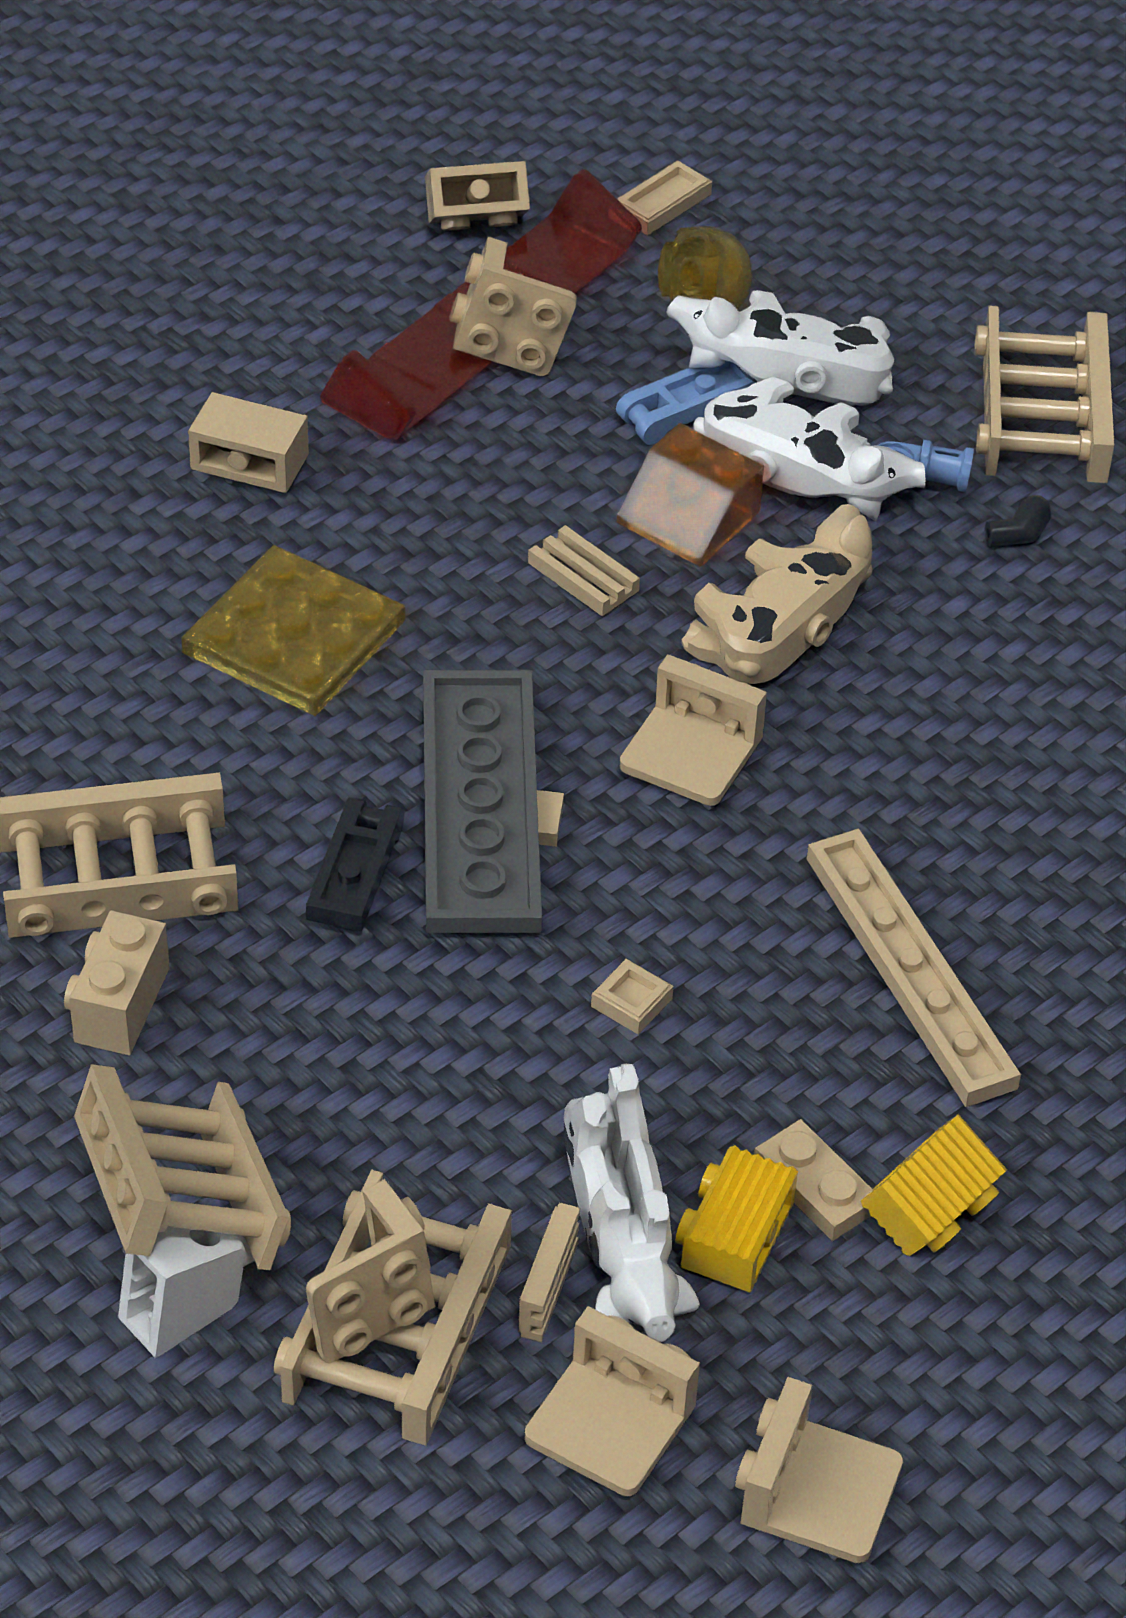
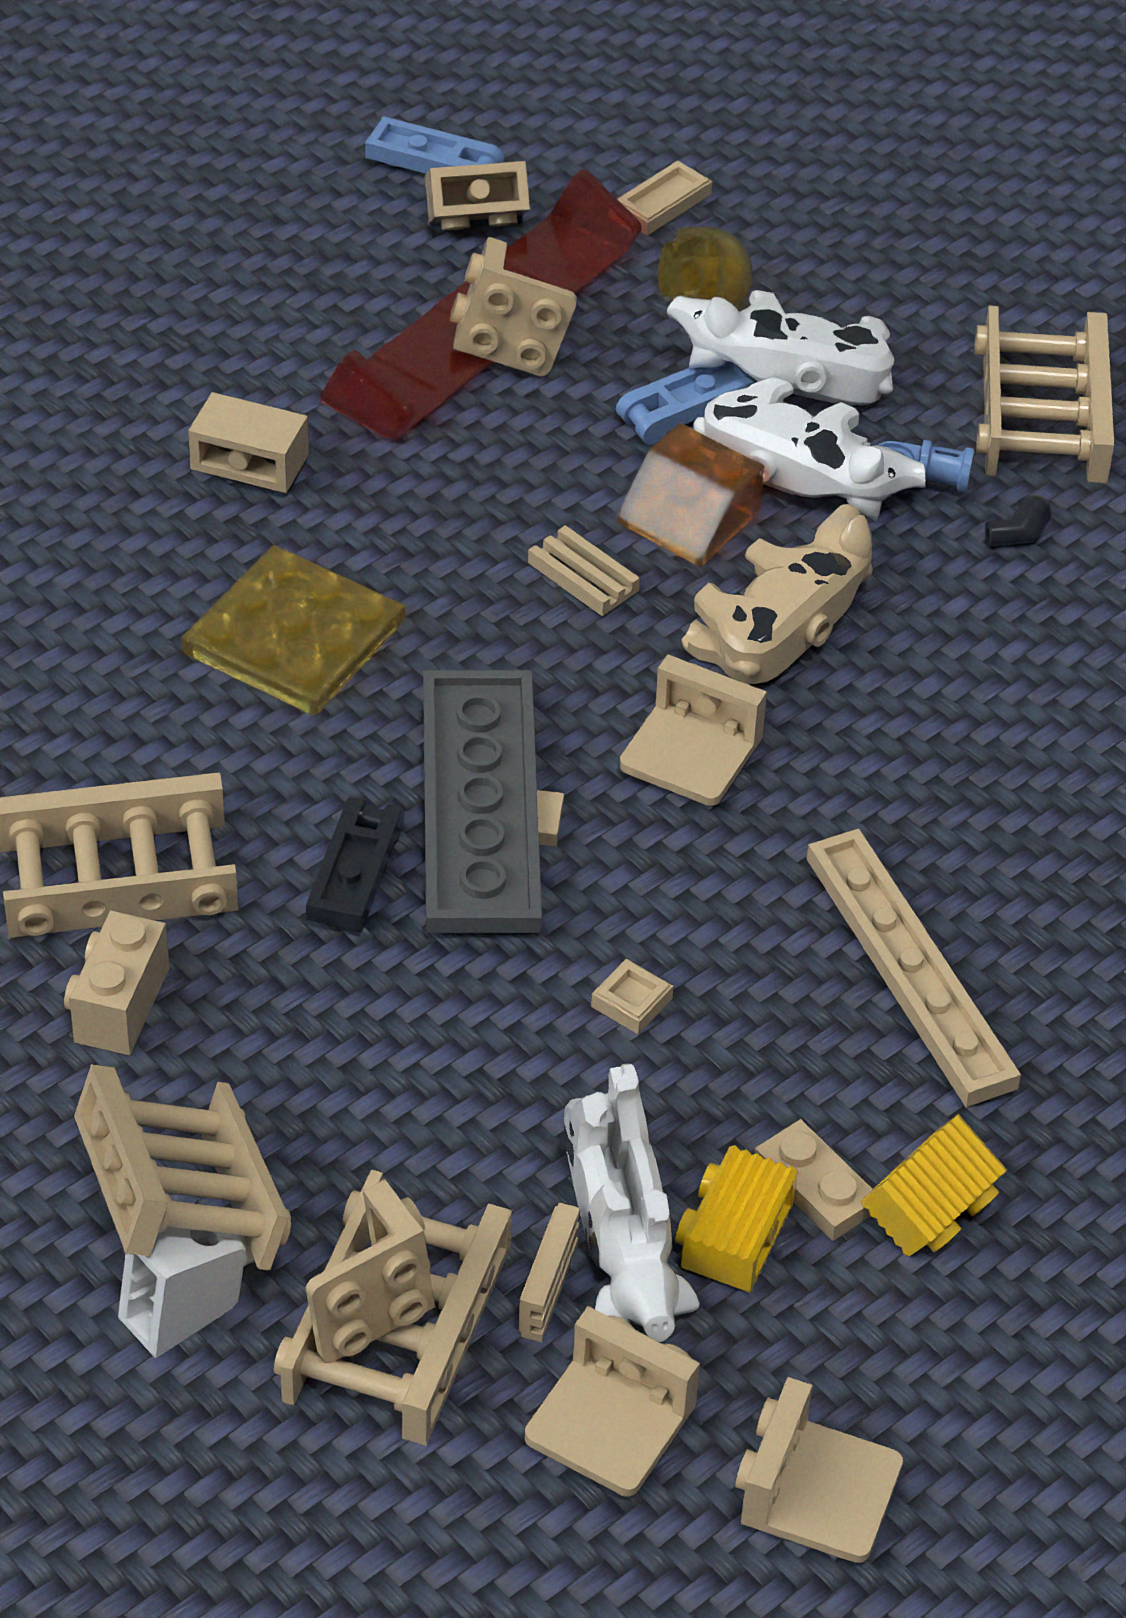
(426, 148): none -> medium blue plate

